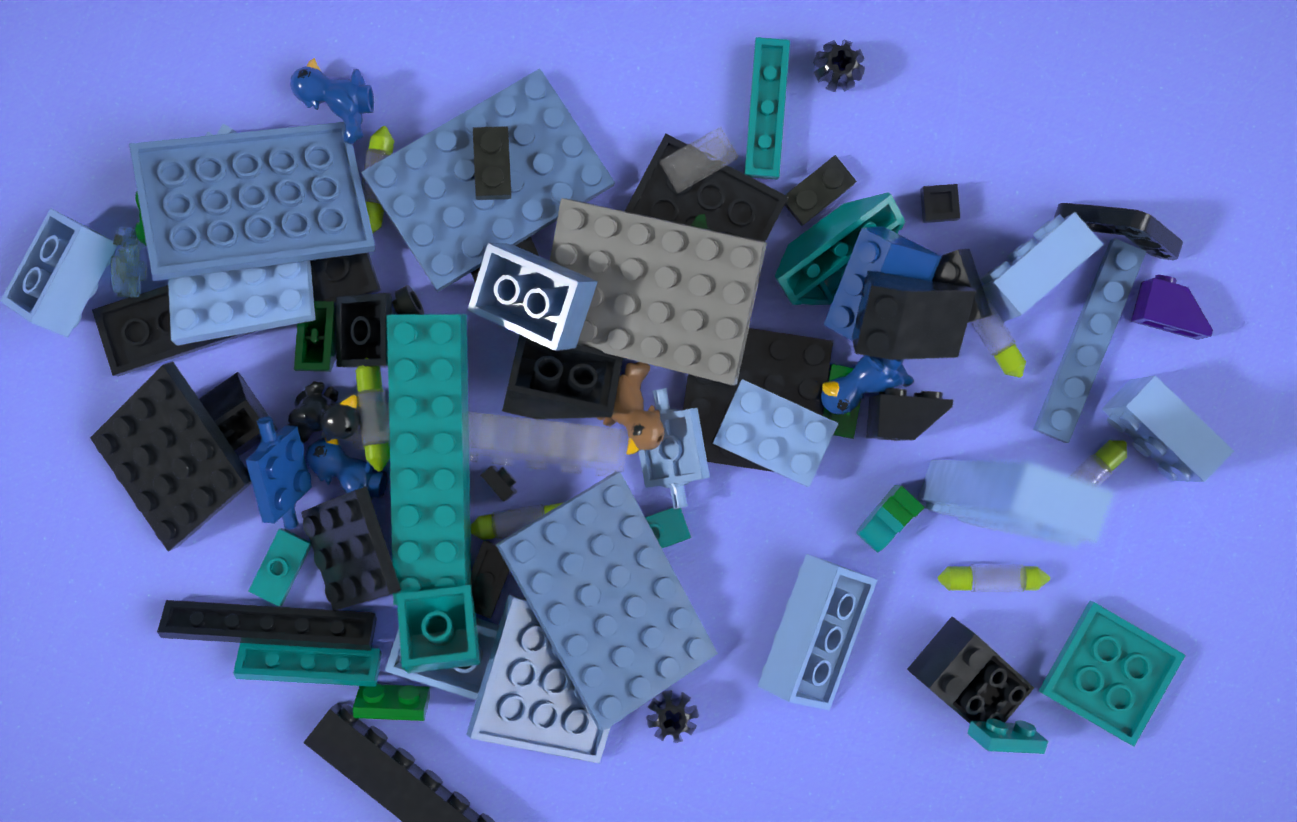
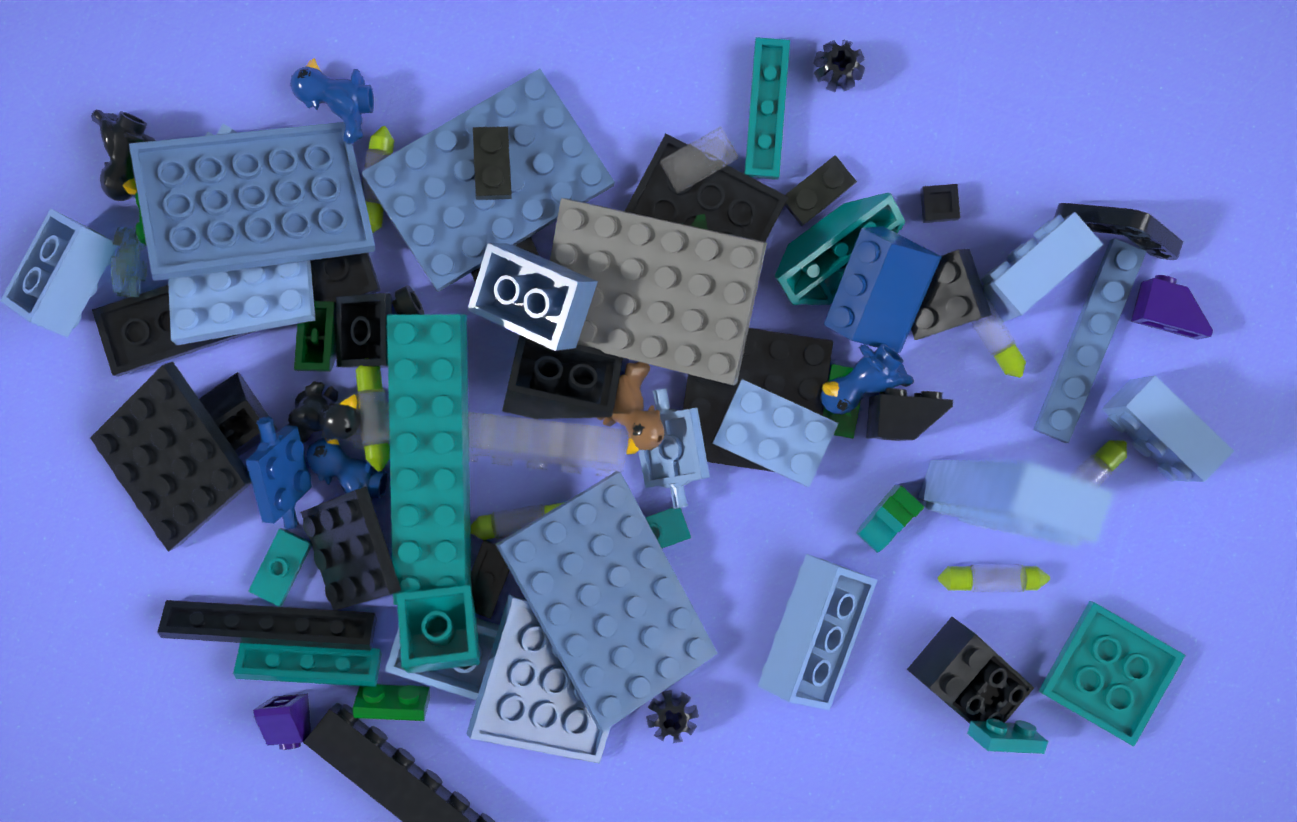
(117, 133): none -> black animal
(284, 720): none -> dark purple slope
(500, 481): black plate -> none
(911, 318): black slope -> none

